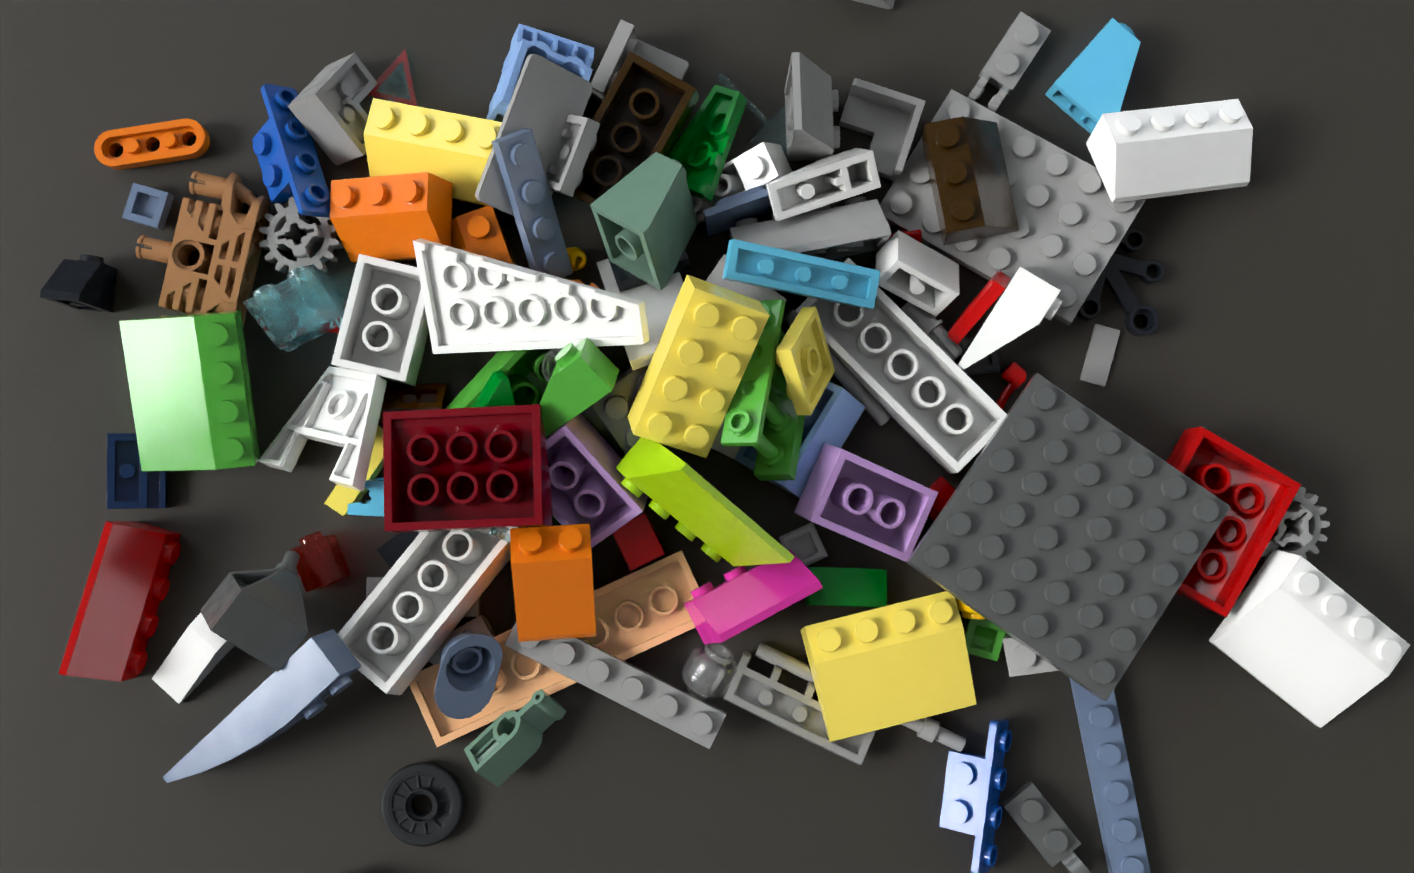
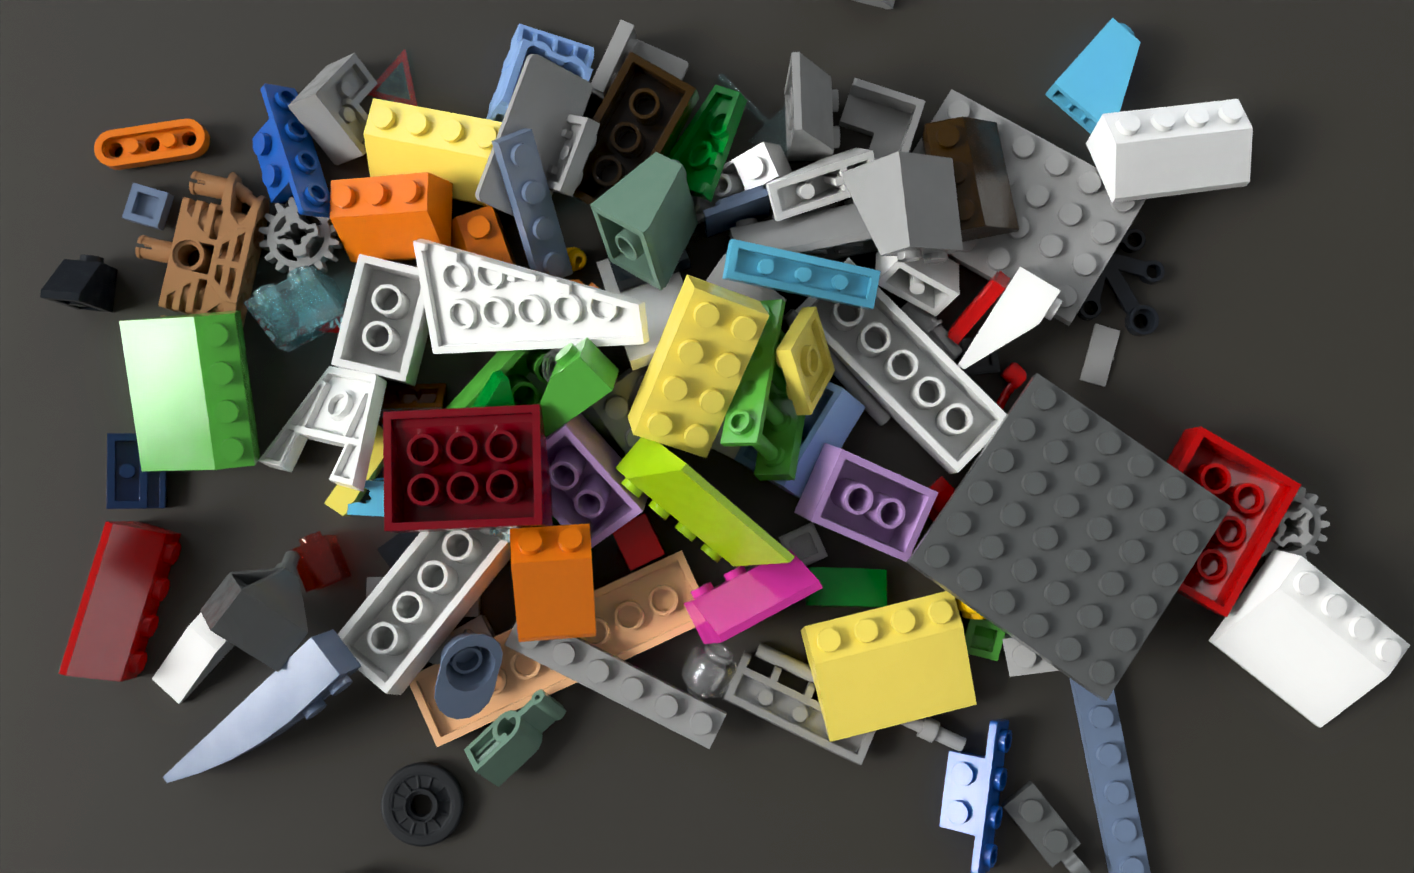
(908, 205): none -> light grey slope
(1011, 58): light grey hinge -> none

